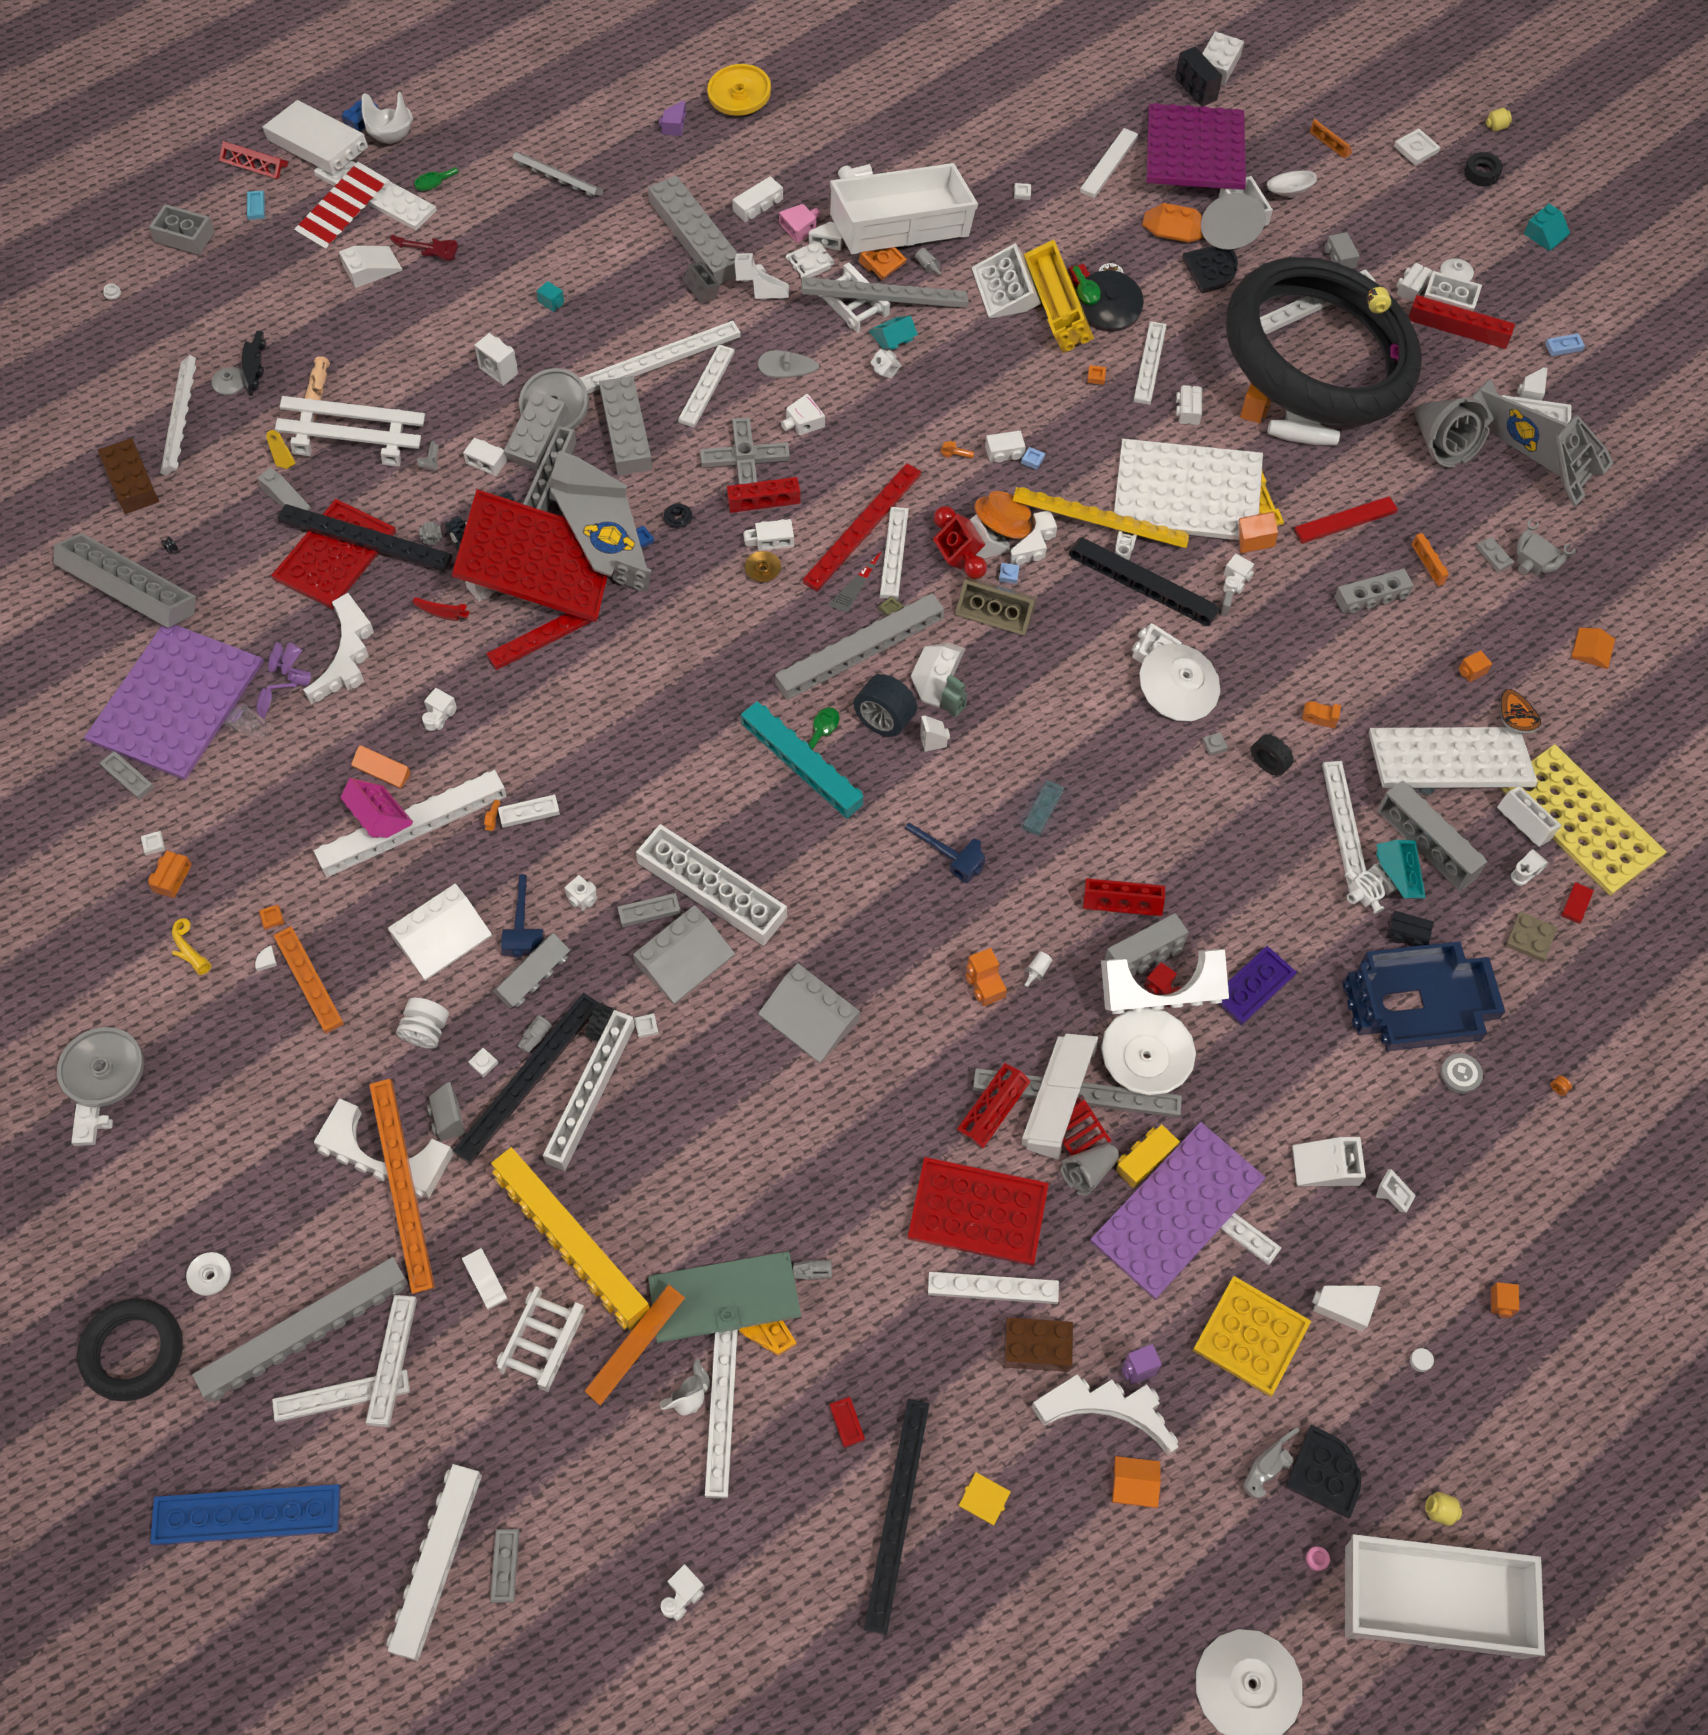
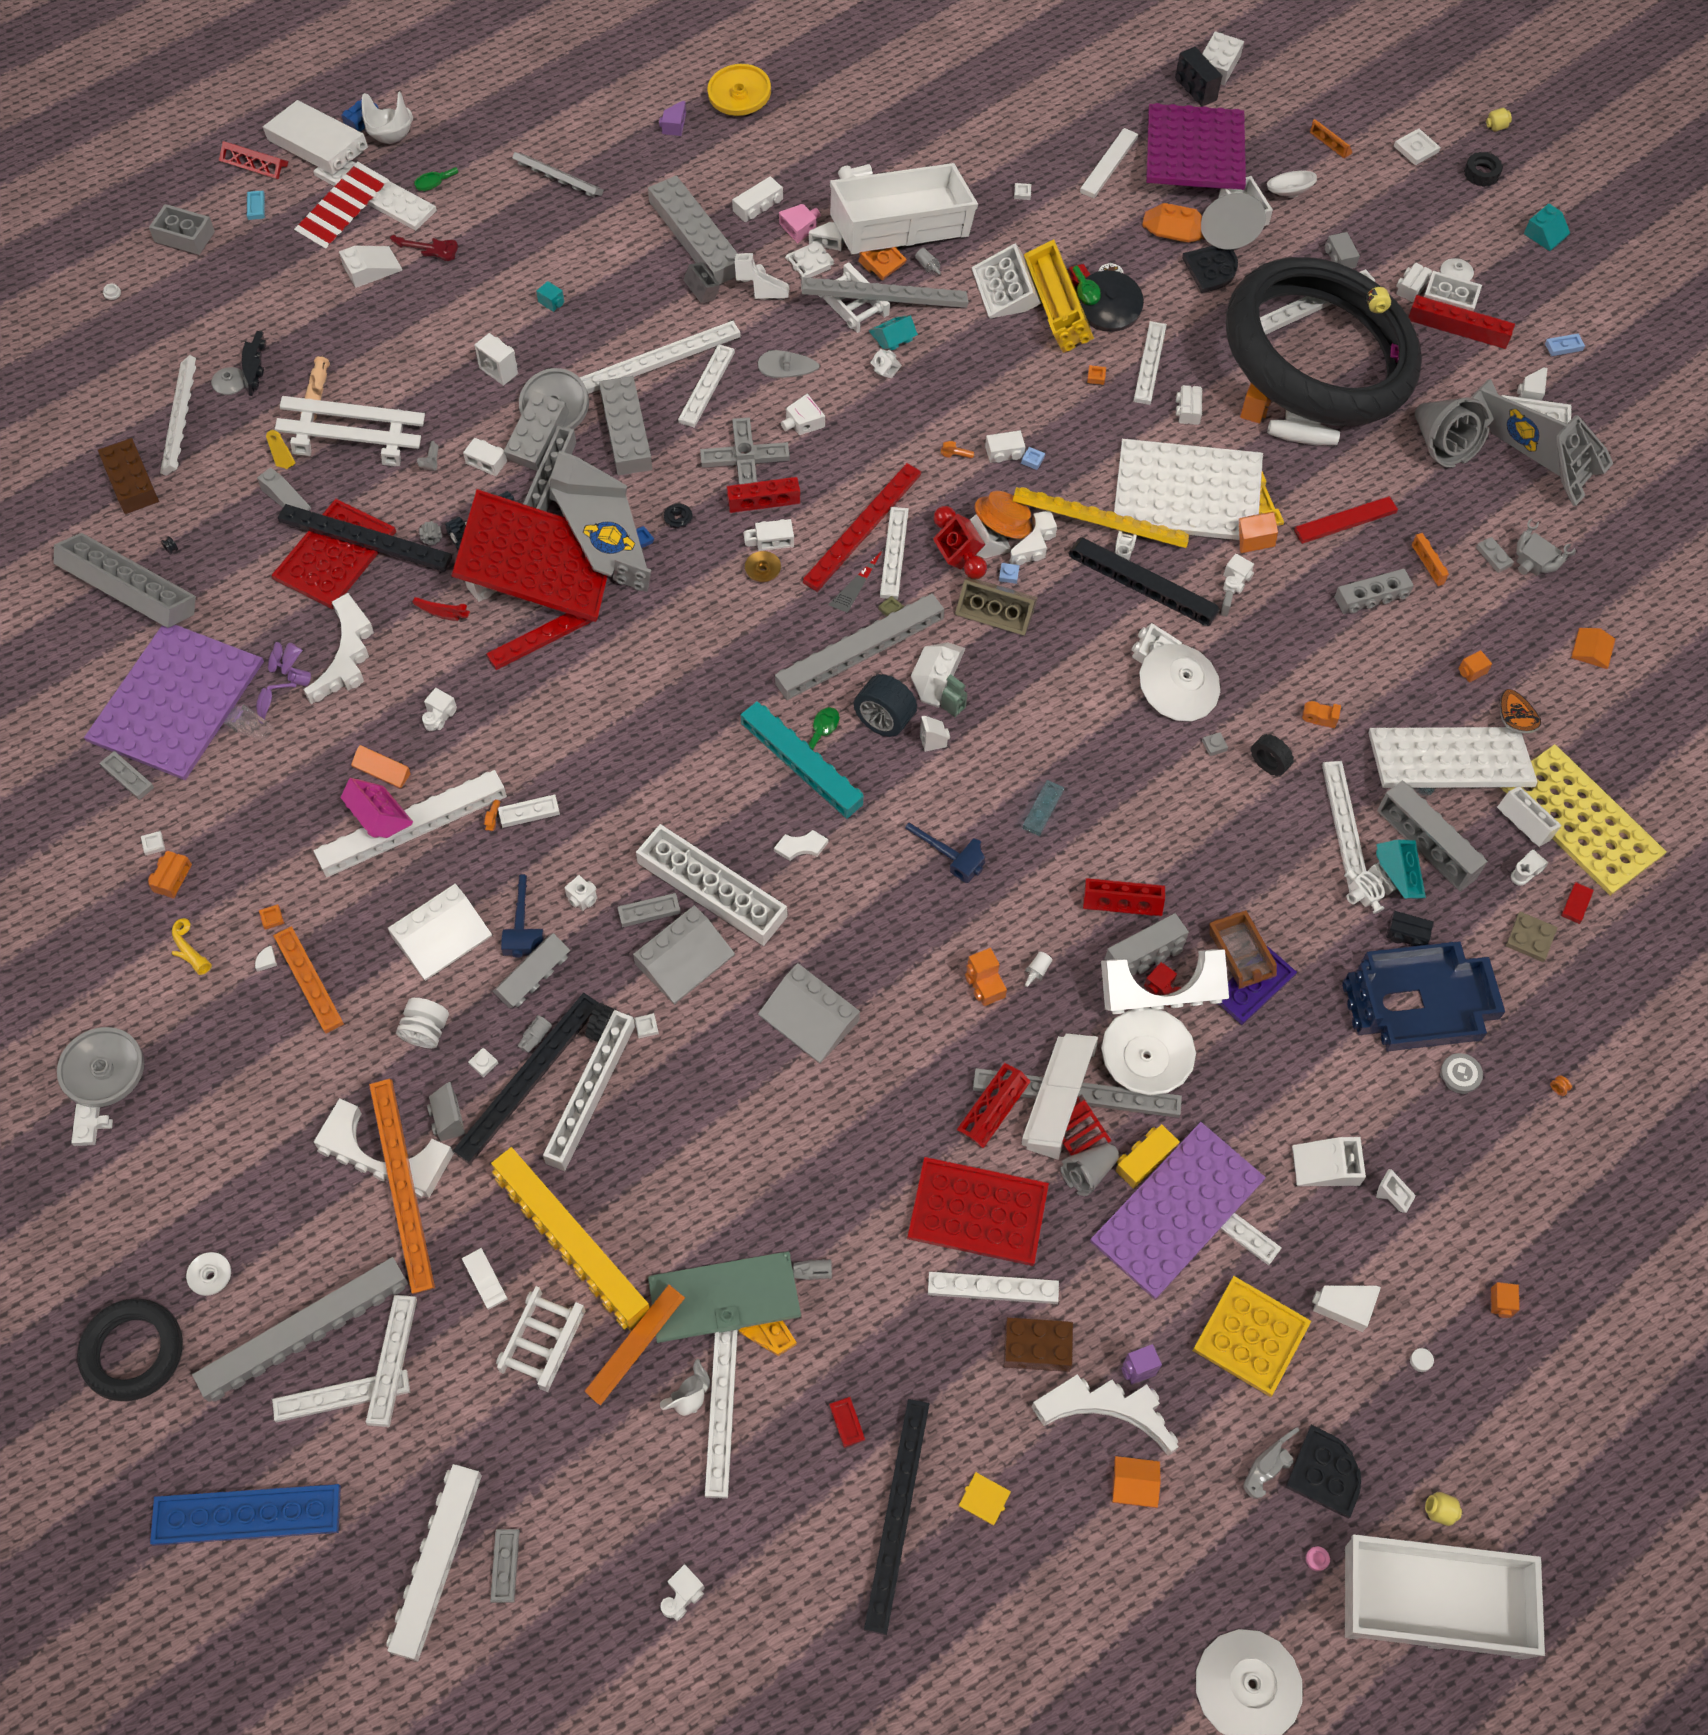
(790, 847): none -> white tile
(1244, 949): none -> door

